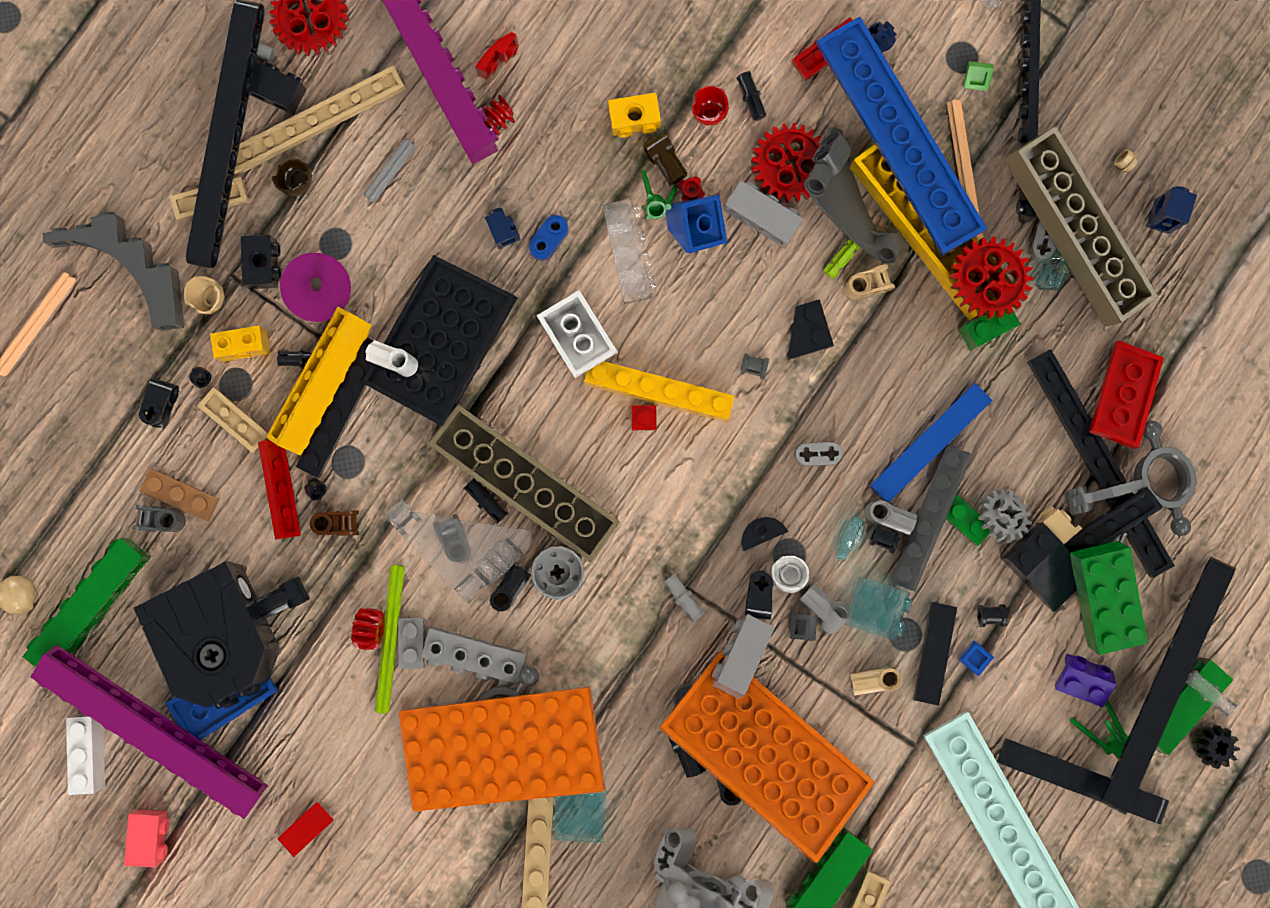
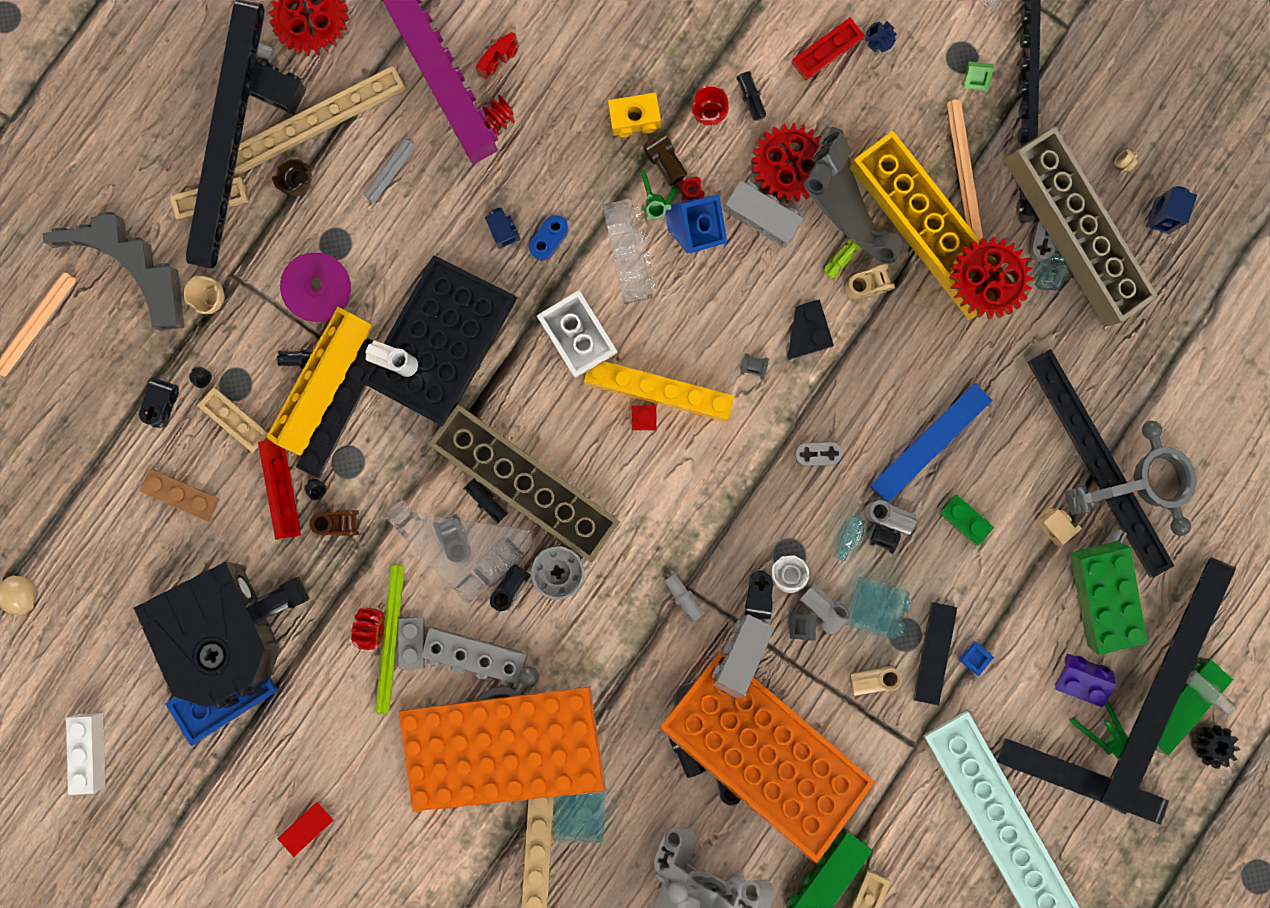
(90, 601): green brick -> none
(146, 838): coral brick -> none
(148, 731): magenta brick -> none
(155, 519): dark grey piece -> none
(240, 343): yellow brick -> none
(252, 250): black brick -> none
(760, 531): black plate -> none
(901, 135): blue plate -> none
(931, 518): dark grey plate -> none
(984, 330): green brick -> none
(992, 615): black bush -> none
(1004, 516): light grey gear -> none
(1043, 566): black slope -> none
(1115, 521): black tile -> none
(1126, 394): red plate -> none

